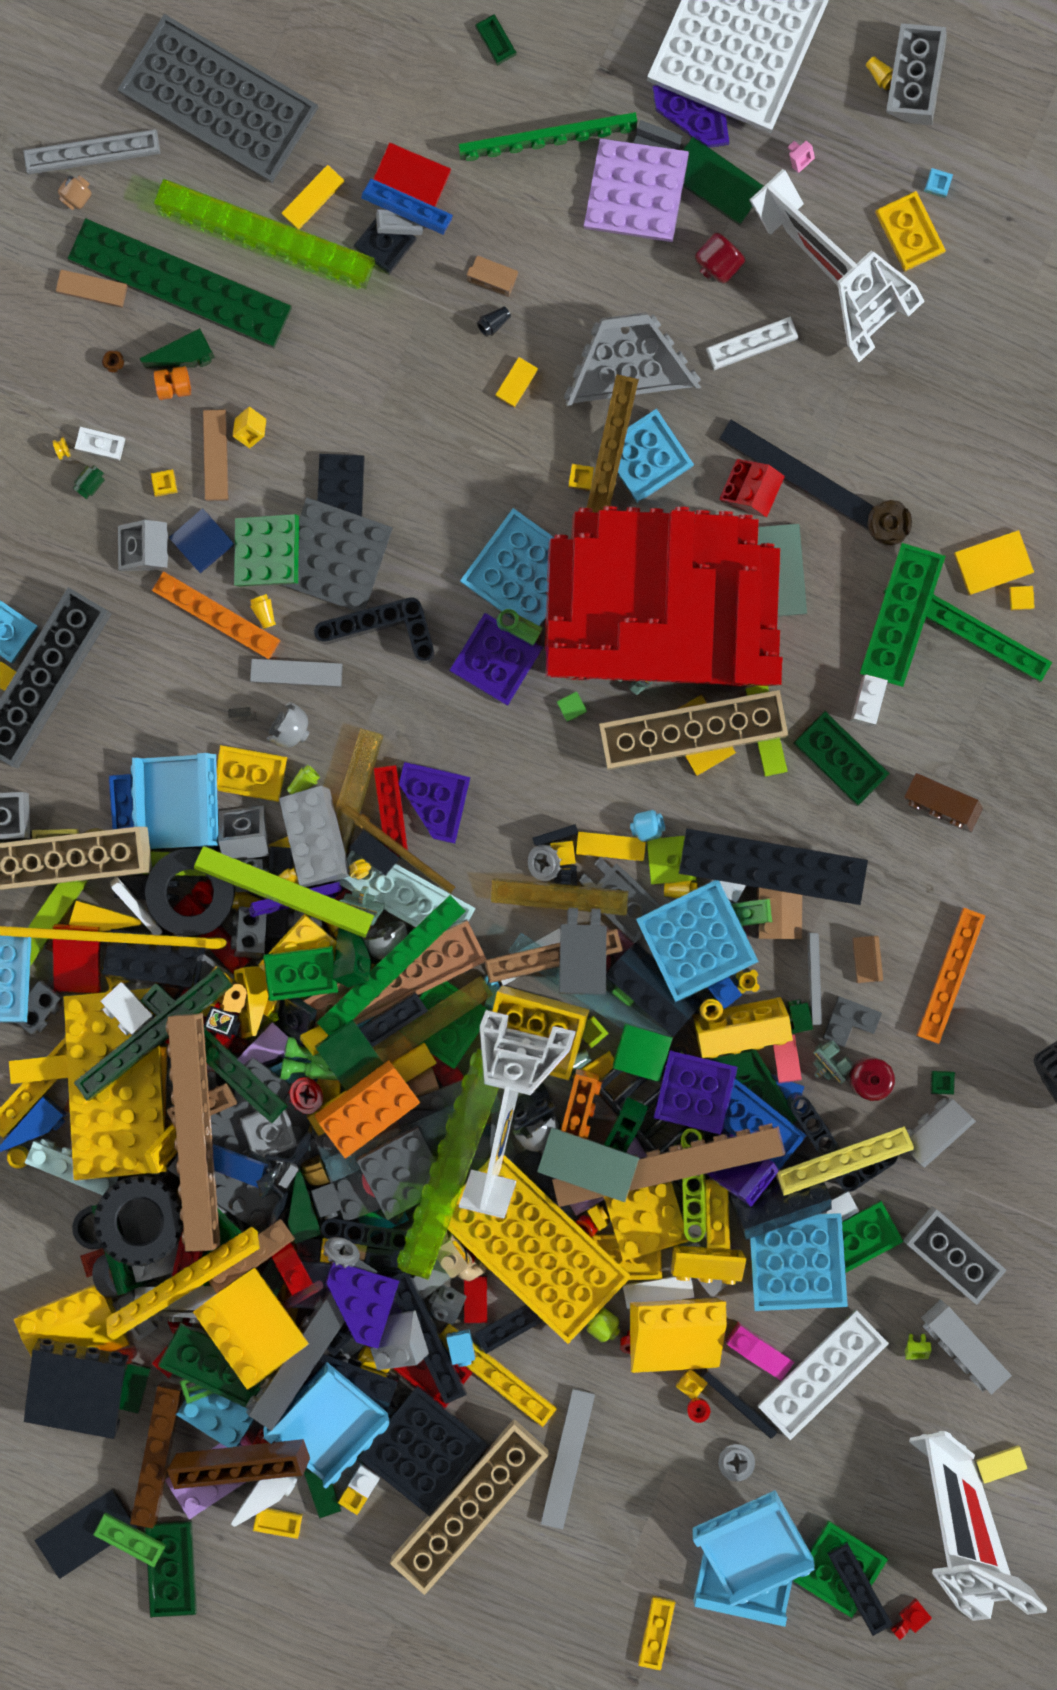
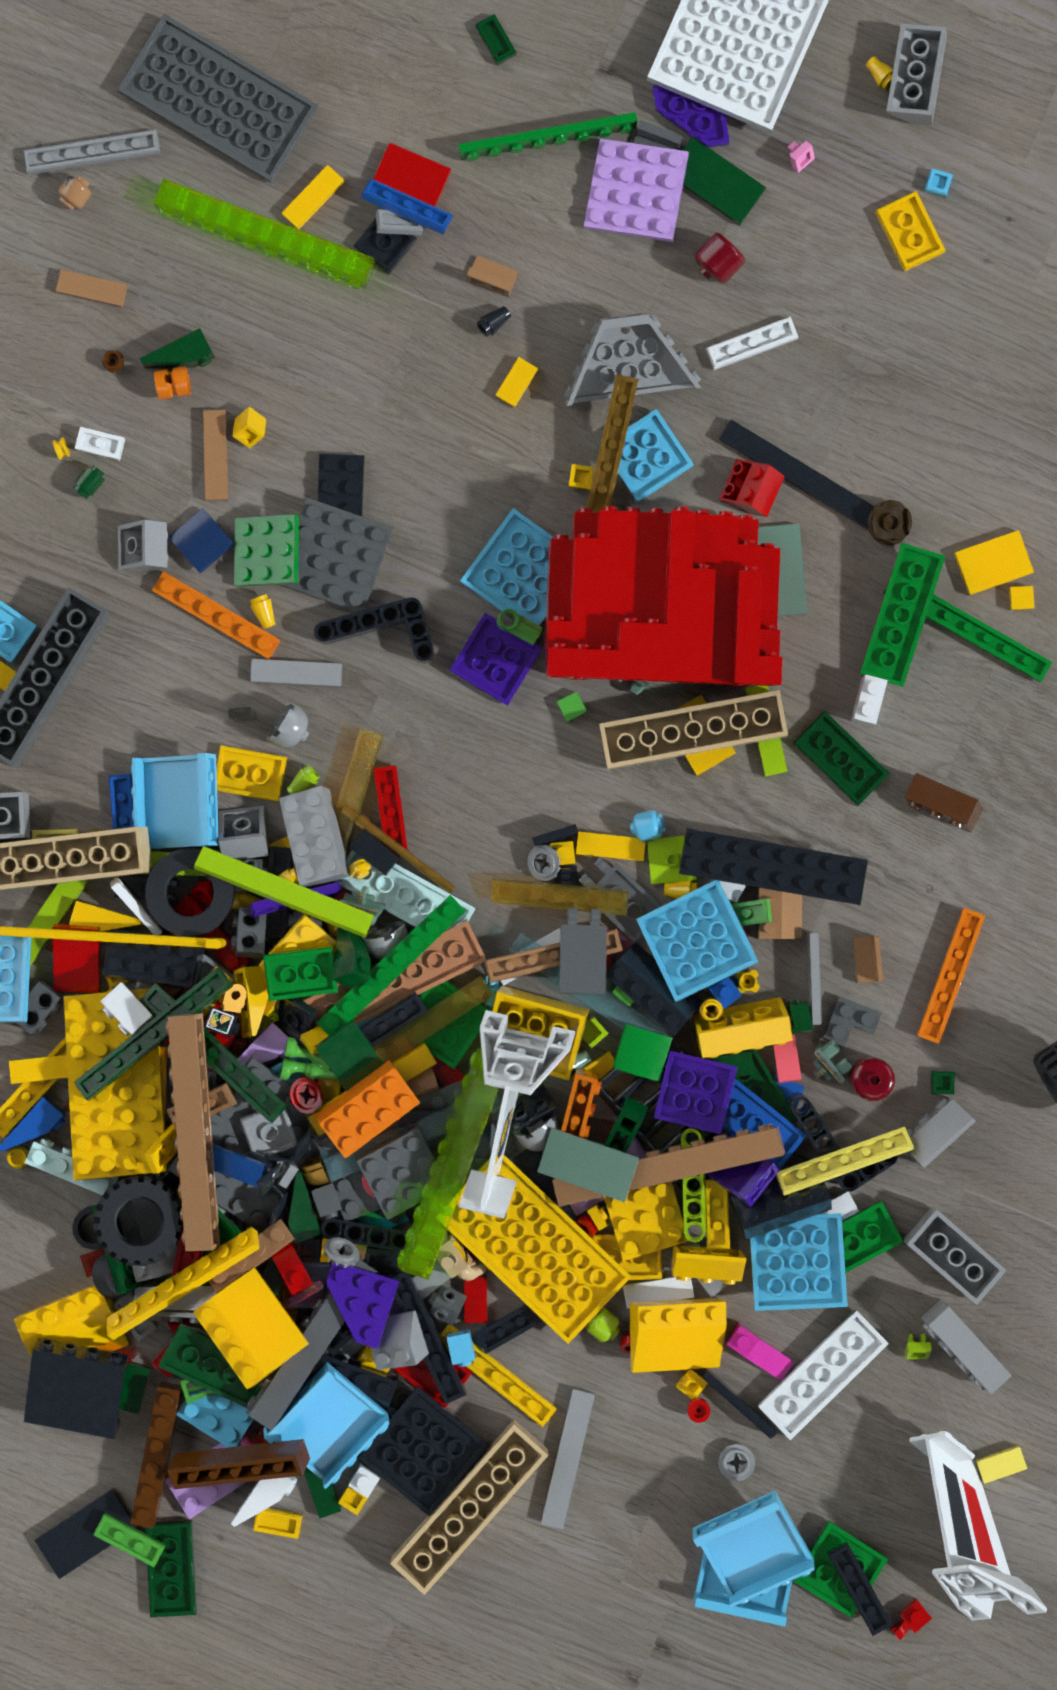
(164, 483): yellow tile -> none
(179, 283): dark green plate -> none
(436, 798): dark purple plate -> none
(656, 1633): yellow tile -> none
(867, 290): white piece -> none

